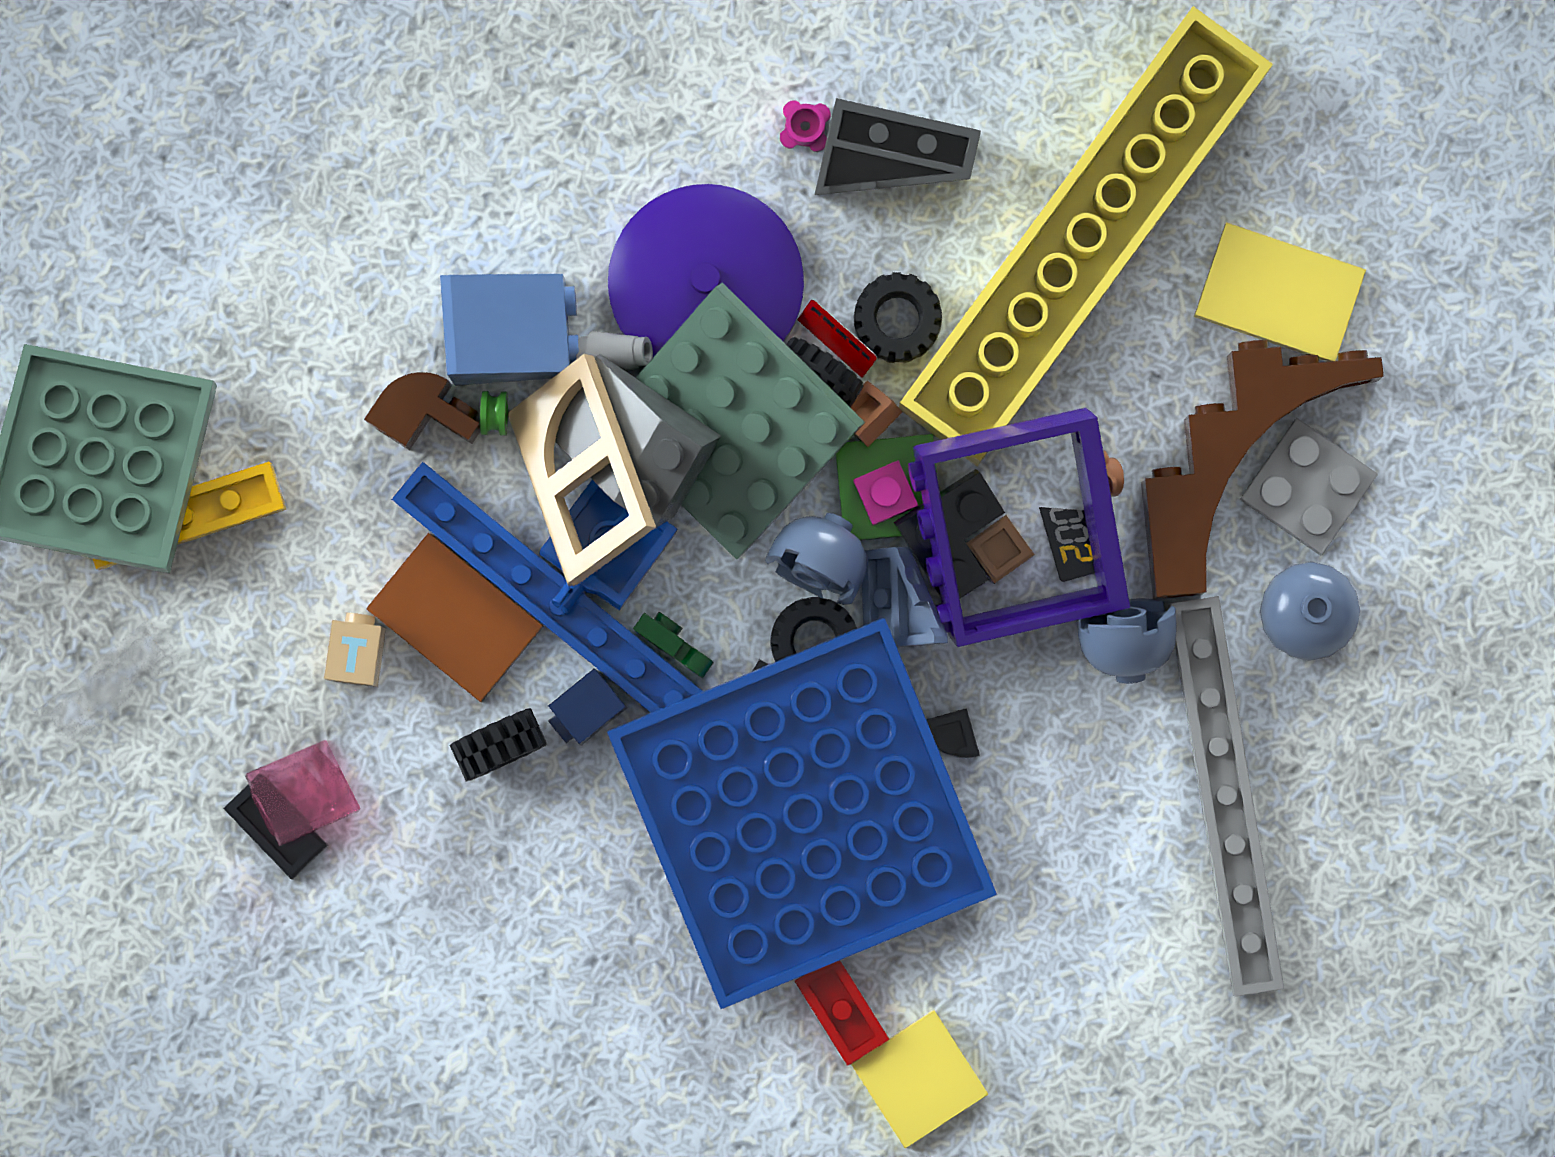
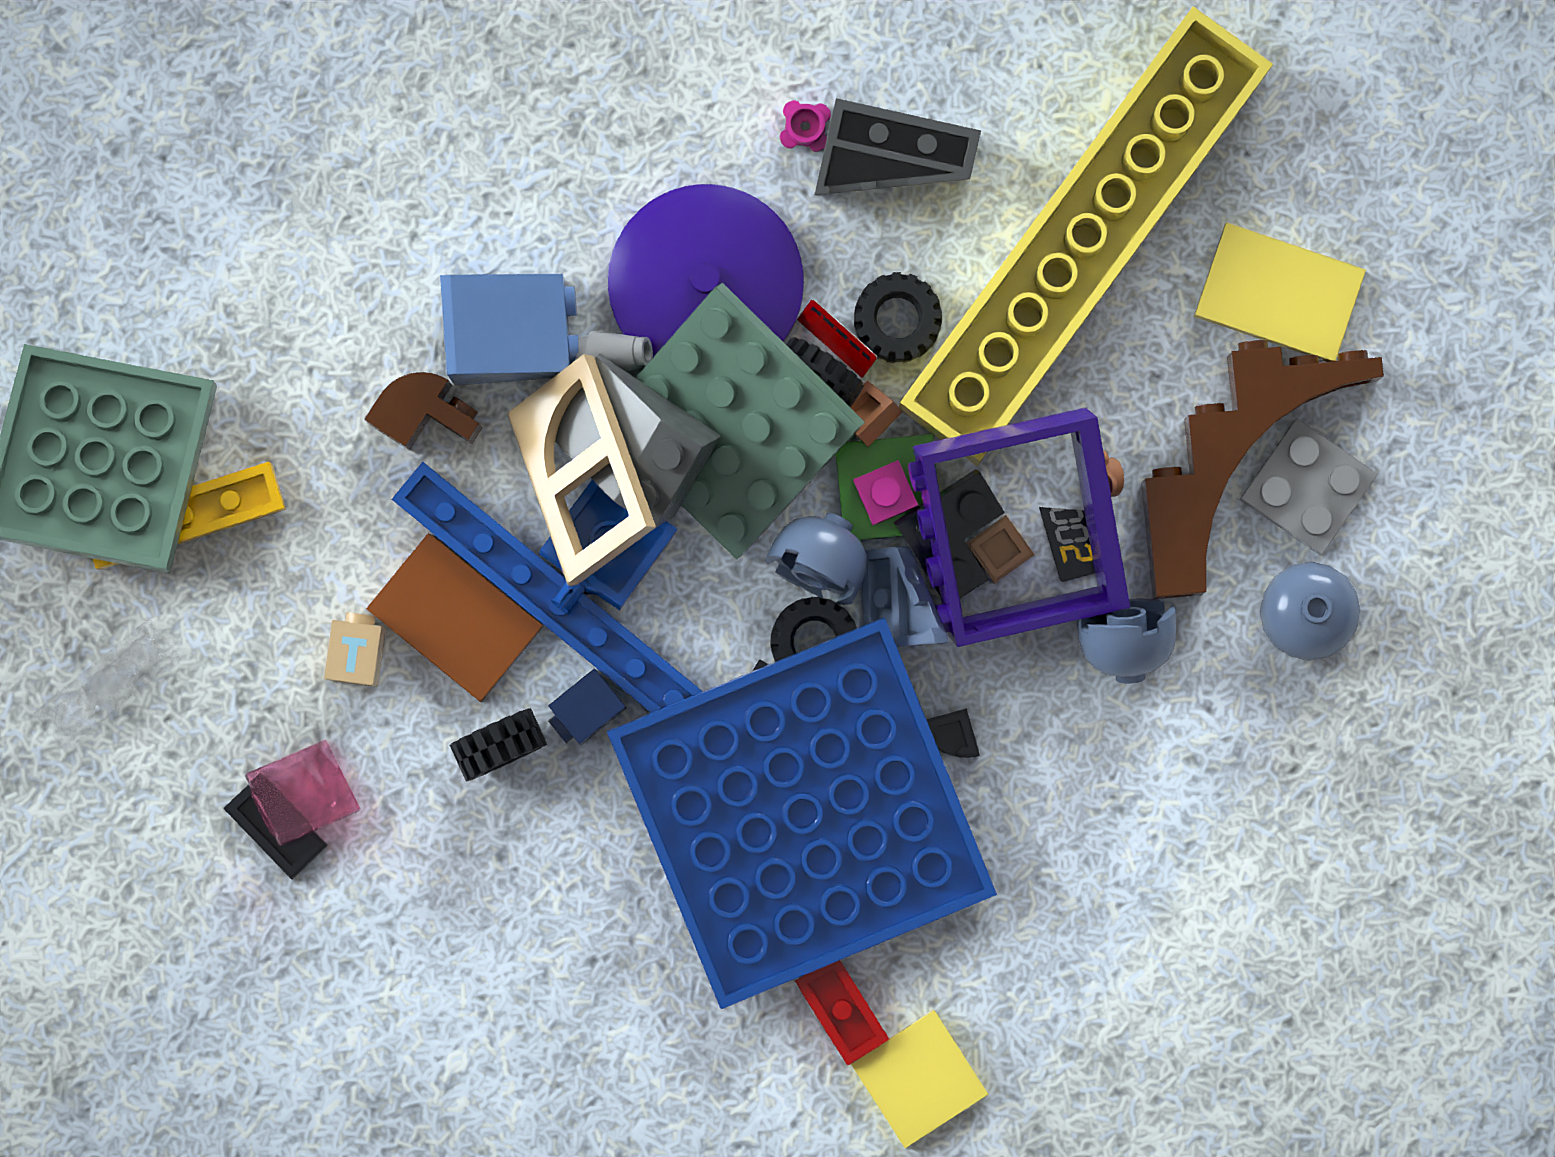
(494, 413): bright green bush -> none
(664, 635): dark green plate -> none
(1226, 798): light grey plate -> none

